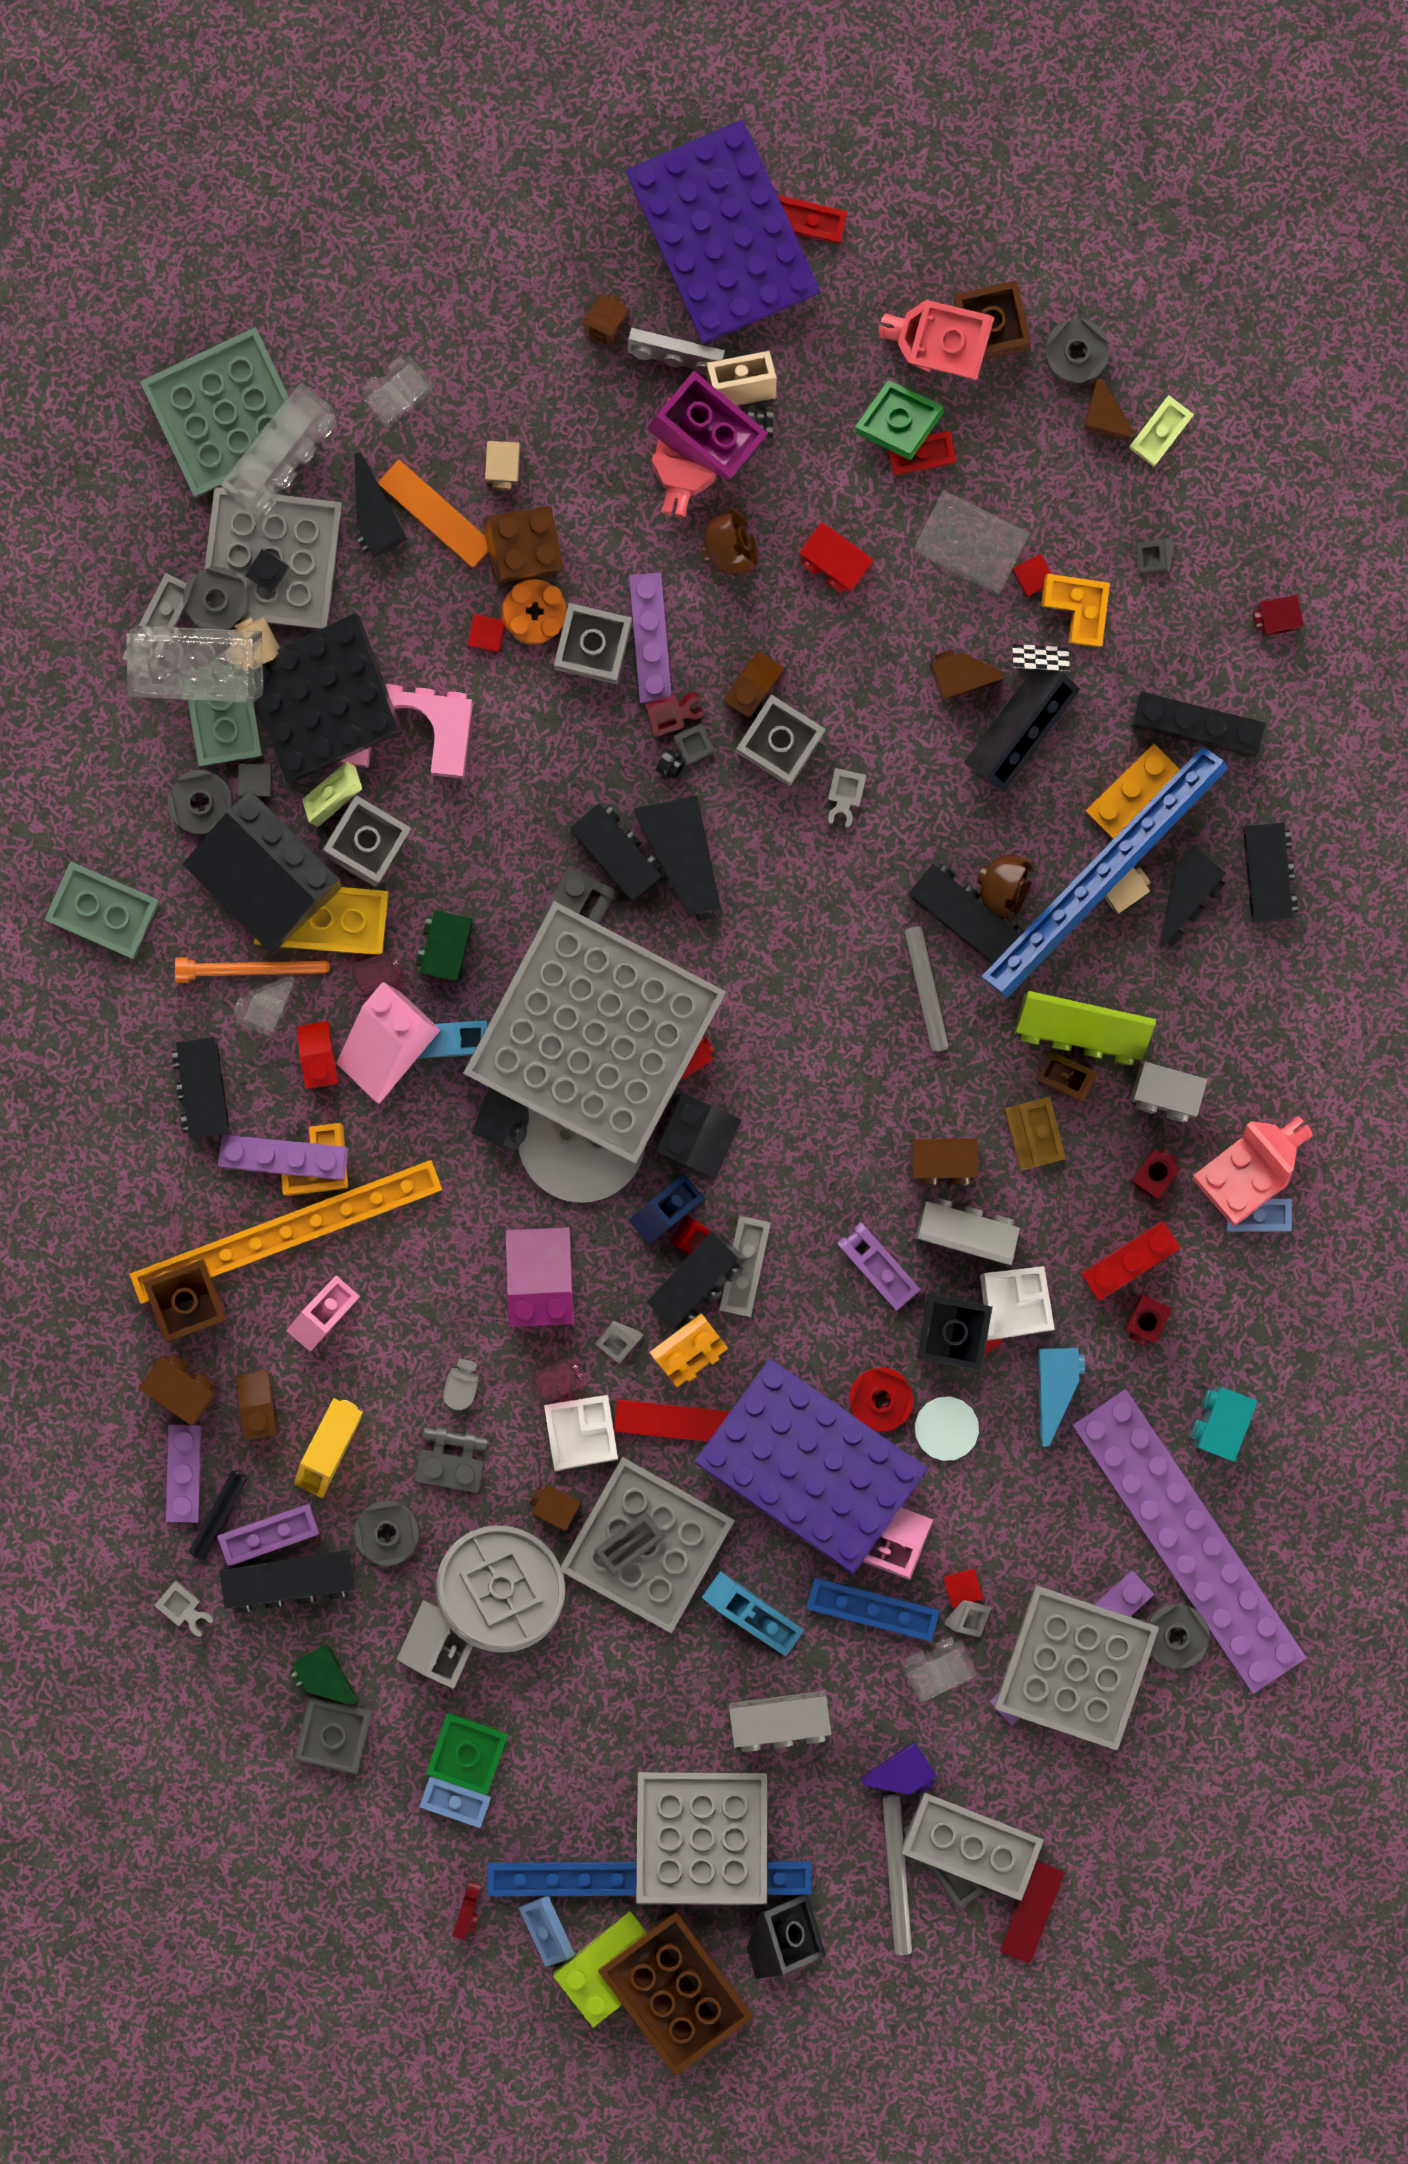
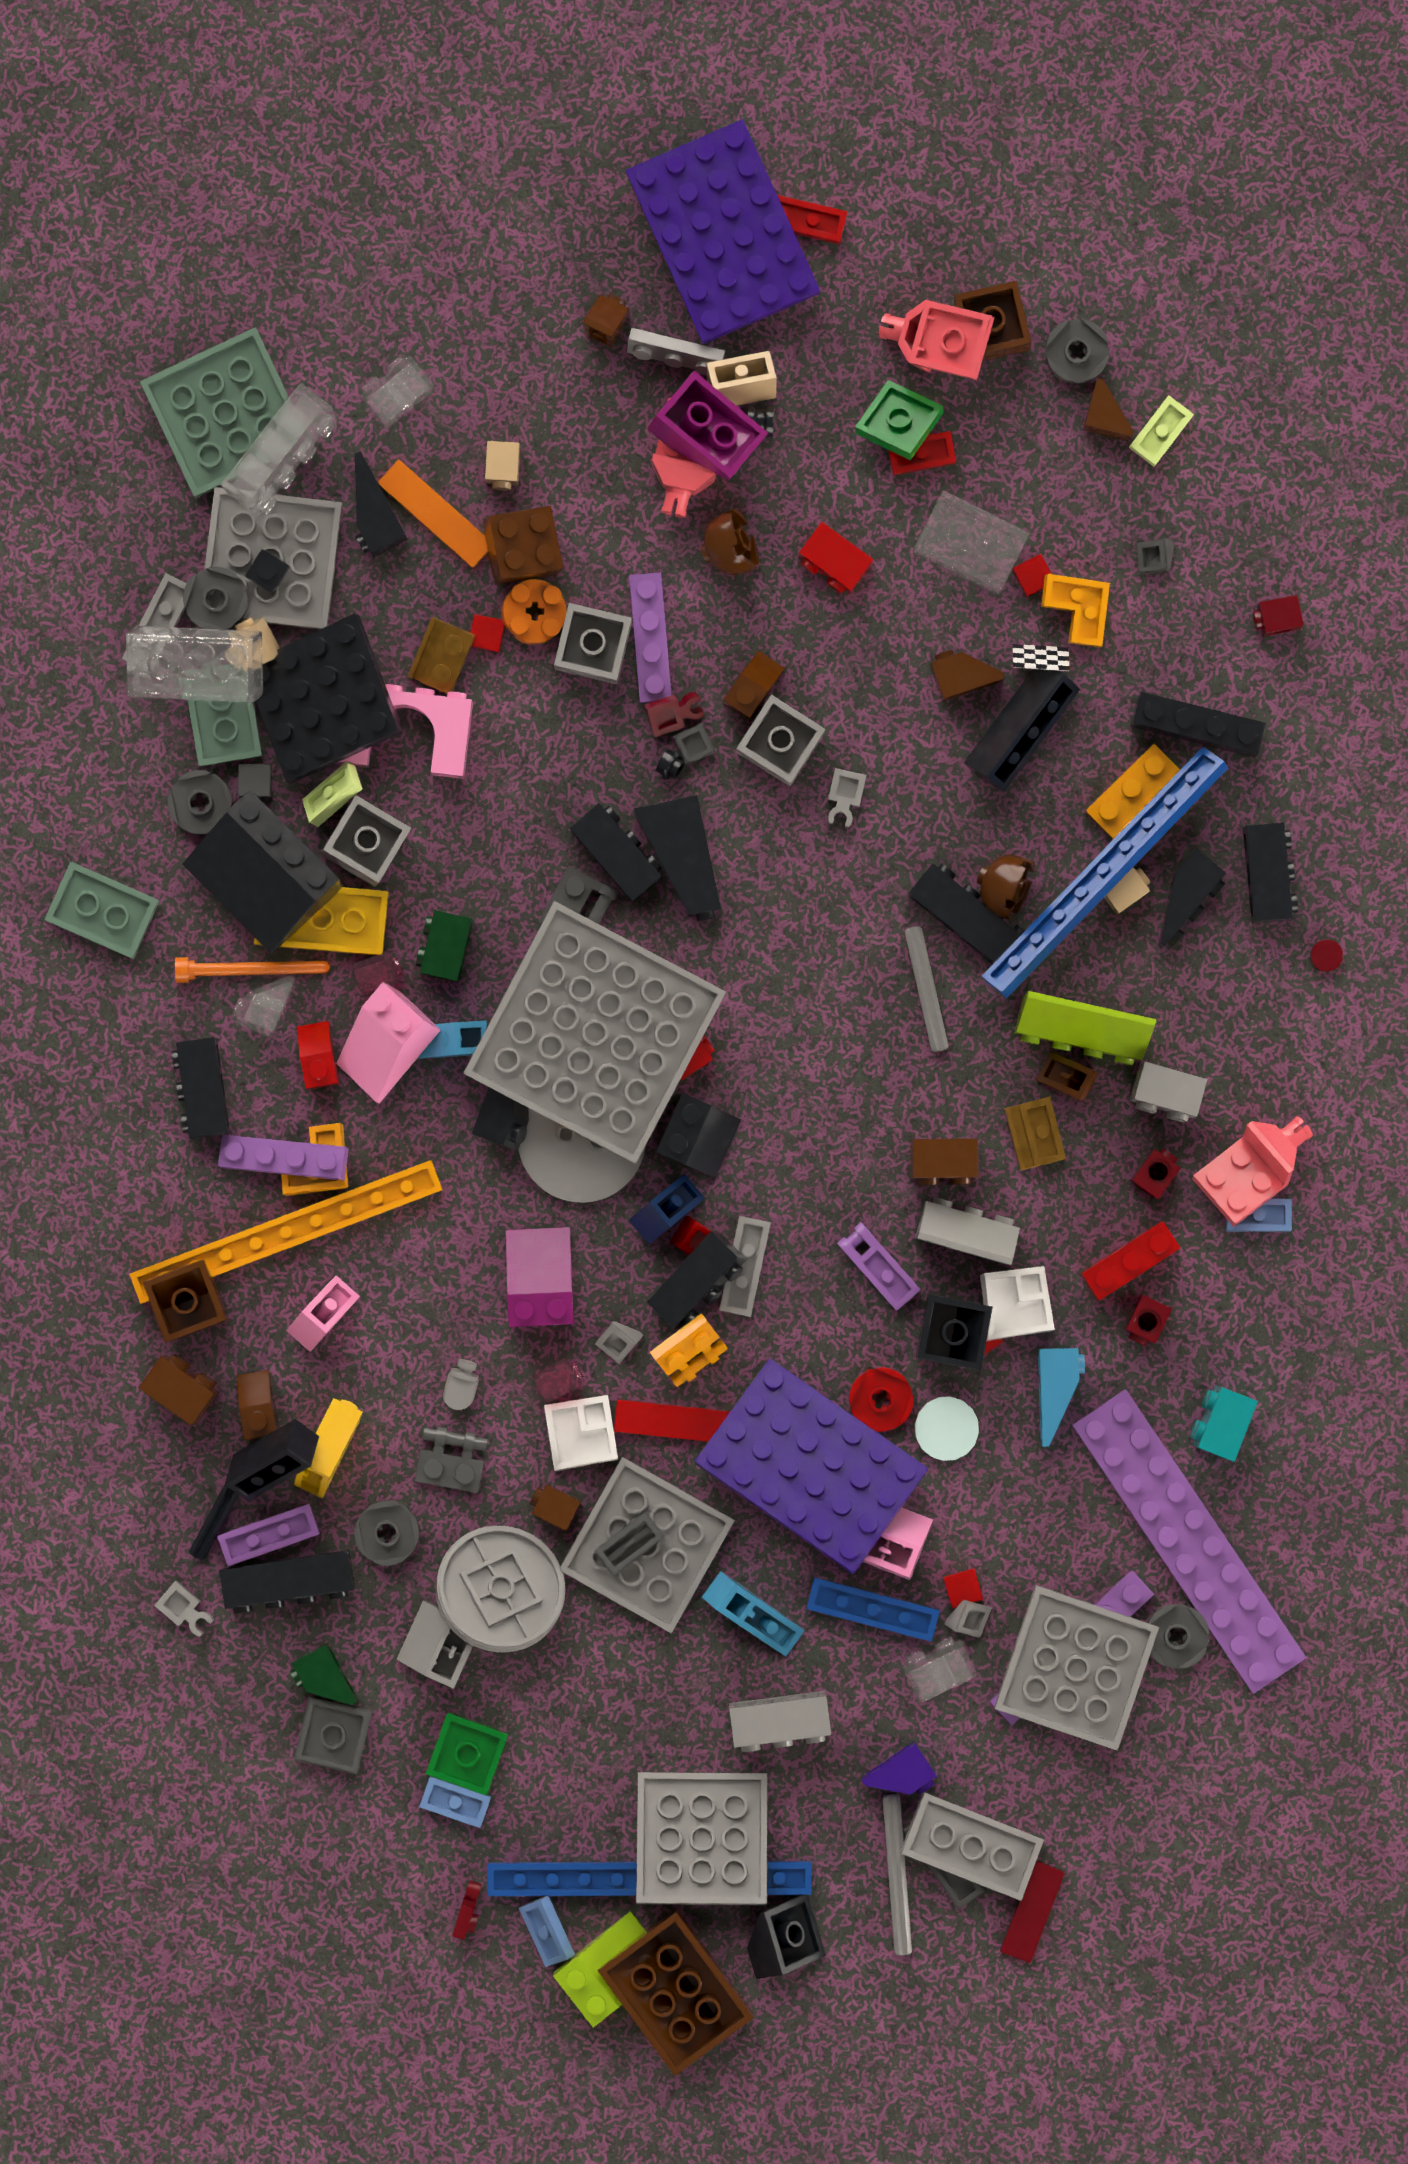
(183, 1473): medium lavender plate -> none
(272, 1460): none -> black brick
(441, 655): none -> pearl gold plate
(1326, 955): none -> dark red tile

